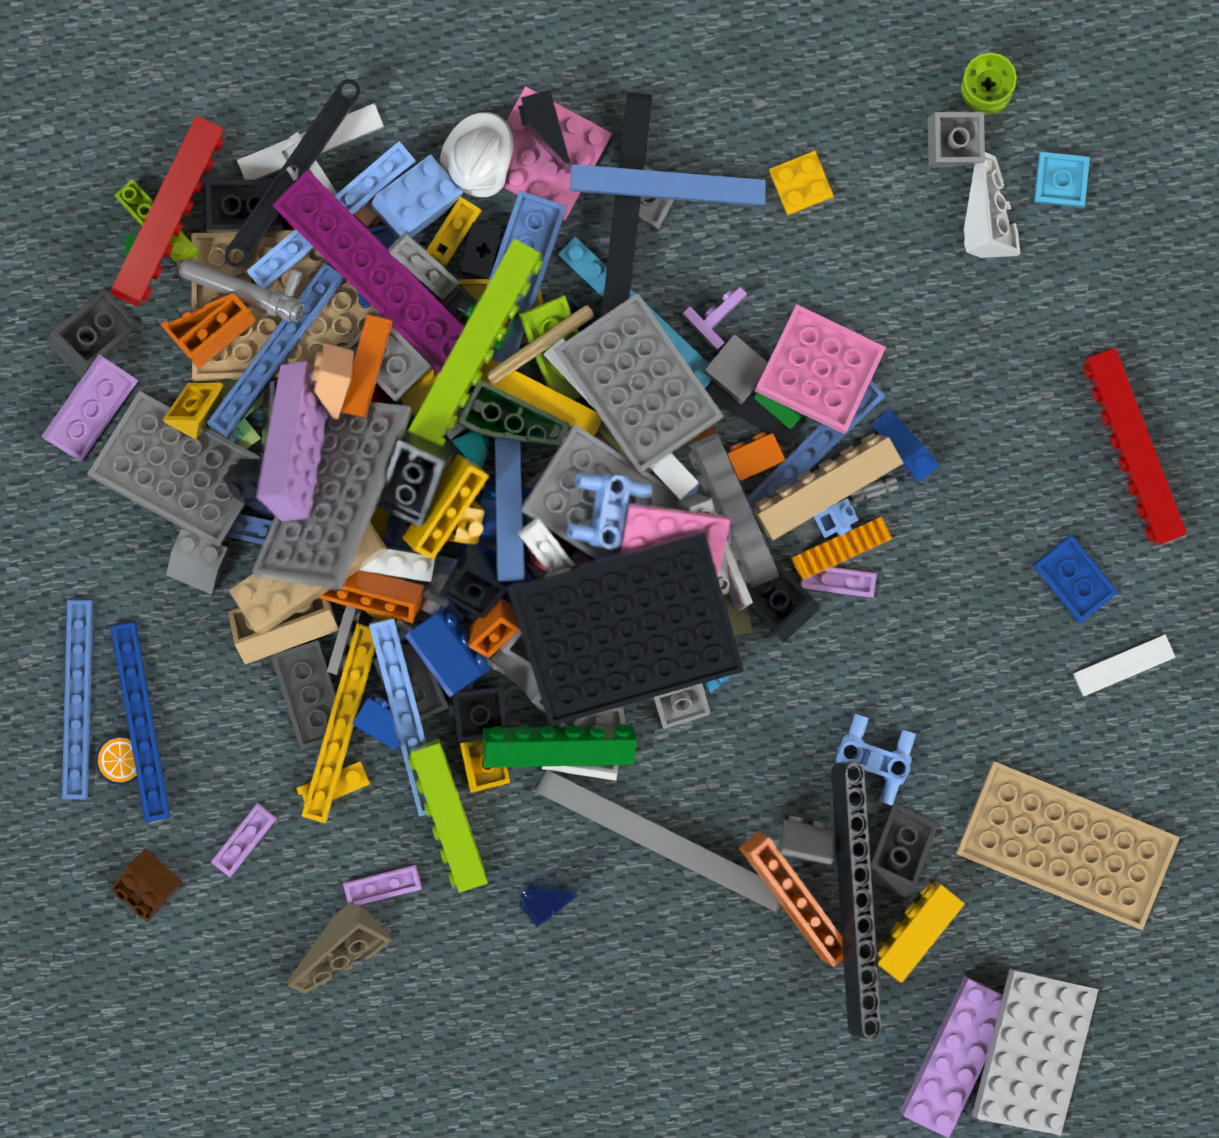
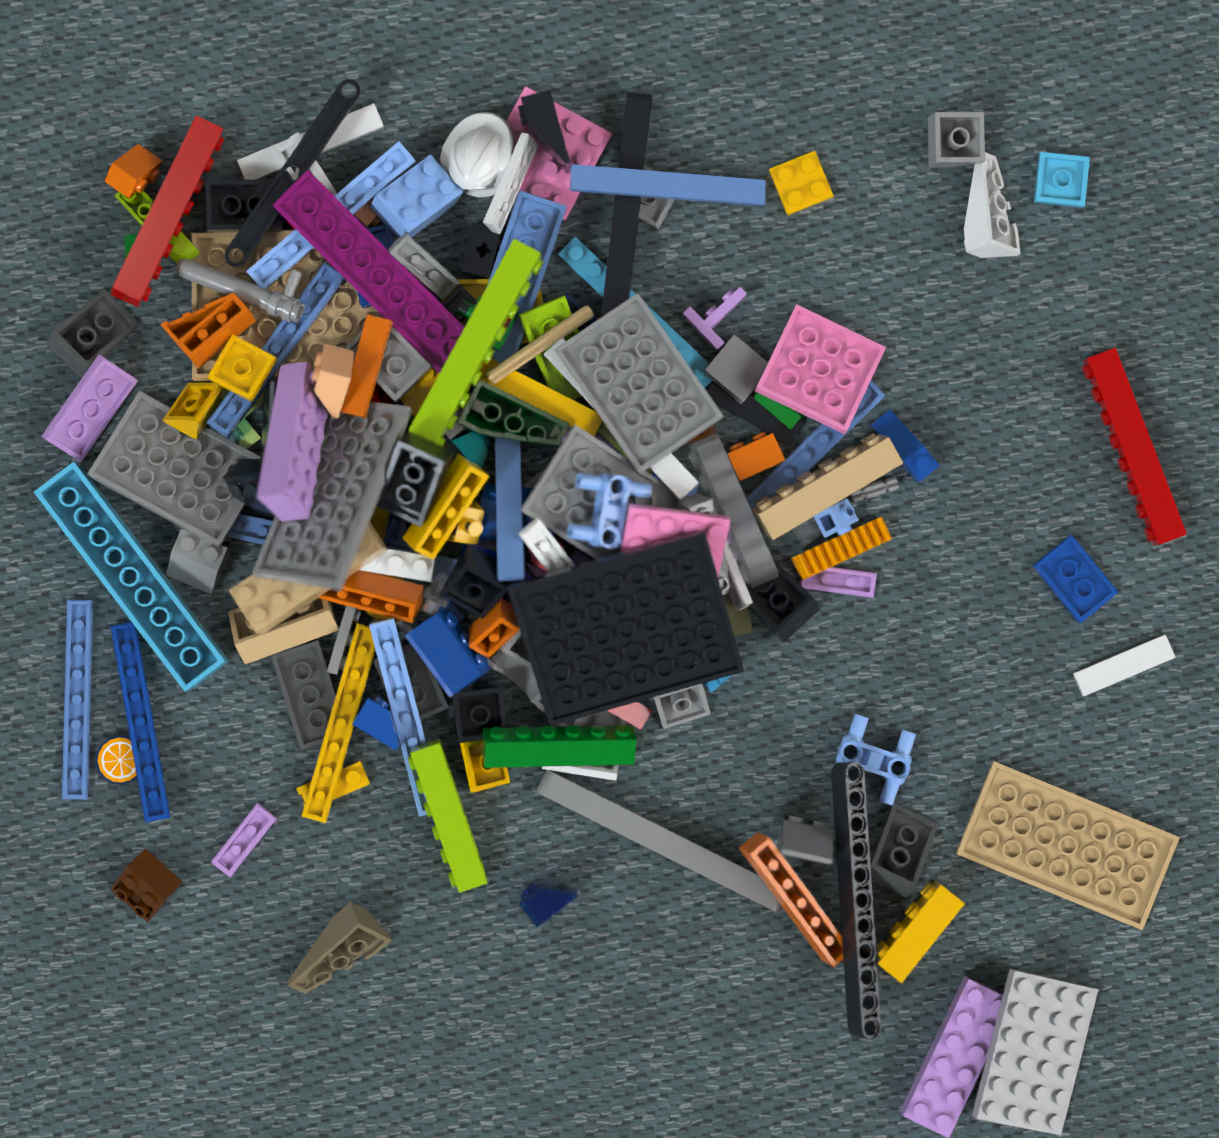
(131, 576): none -> medium azure brick
(134, 171): none -> orange brick
(242, 368): none -> yellow plate
(383, 885): lavender tile -> none
(454, 230): yellow plate -> none
(510, 183): none -> white tile
(633, 713): none -> sticker
(990, 69): lime wheel -> none

